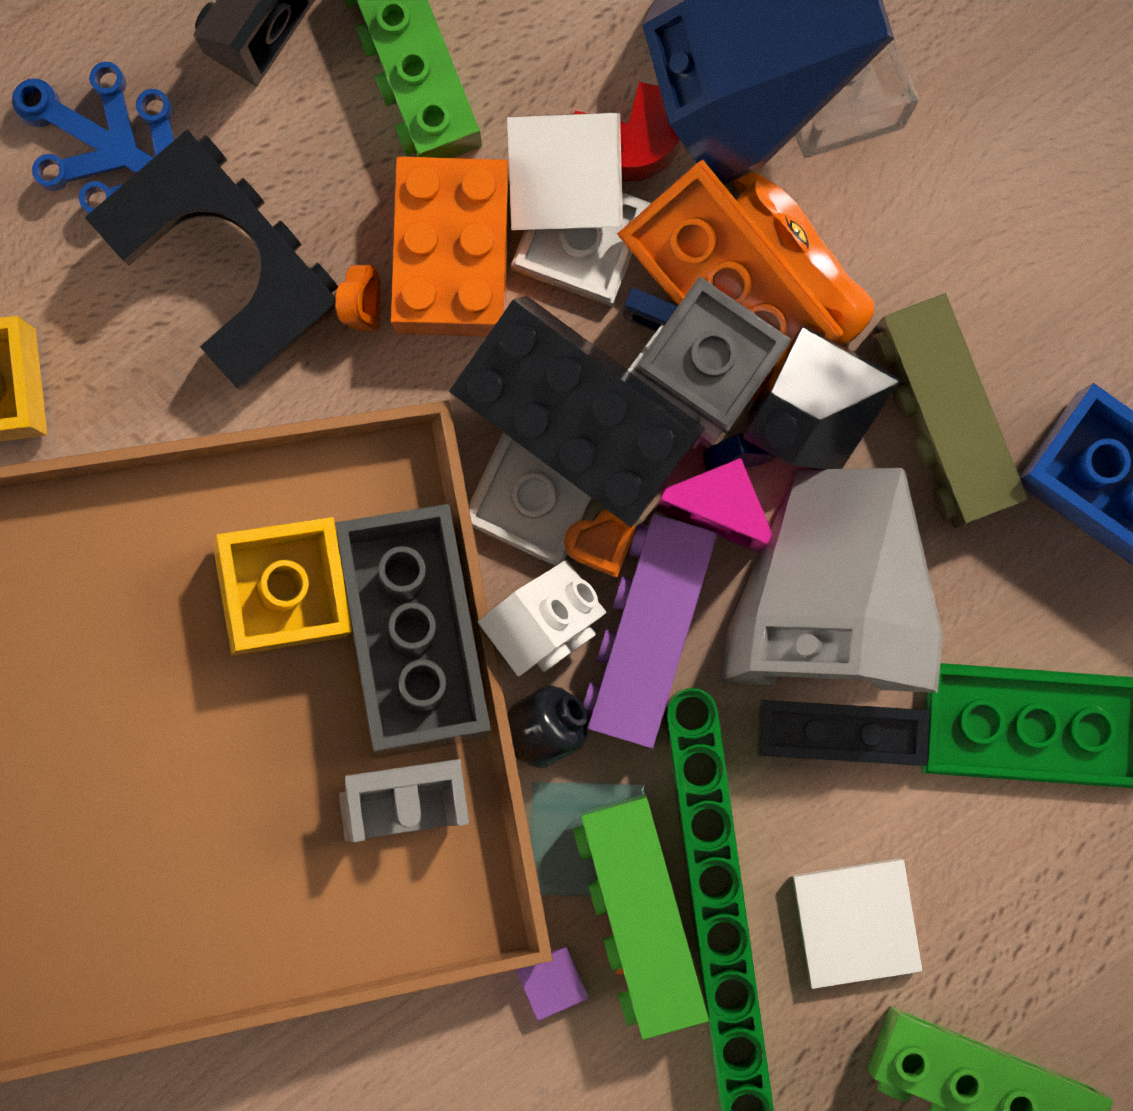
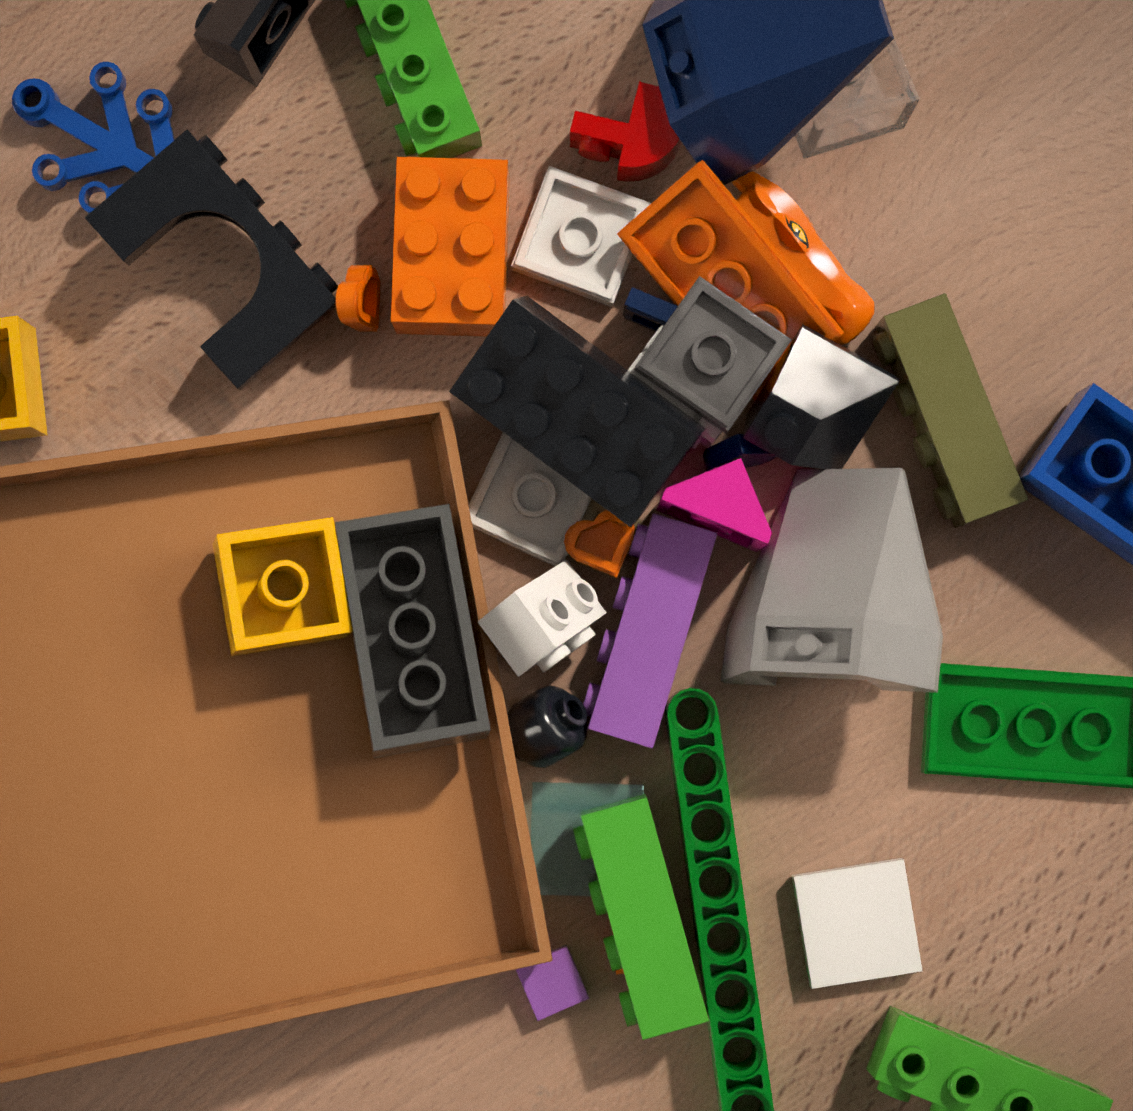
(403, 800): light grey window -> none
(565, 171): white tile -> none
(843, 732): black plate -> none

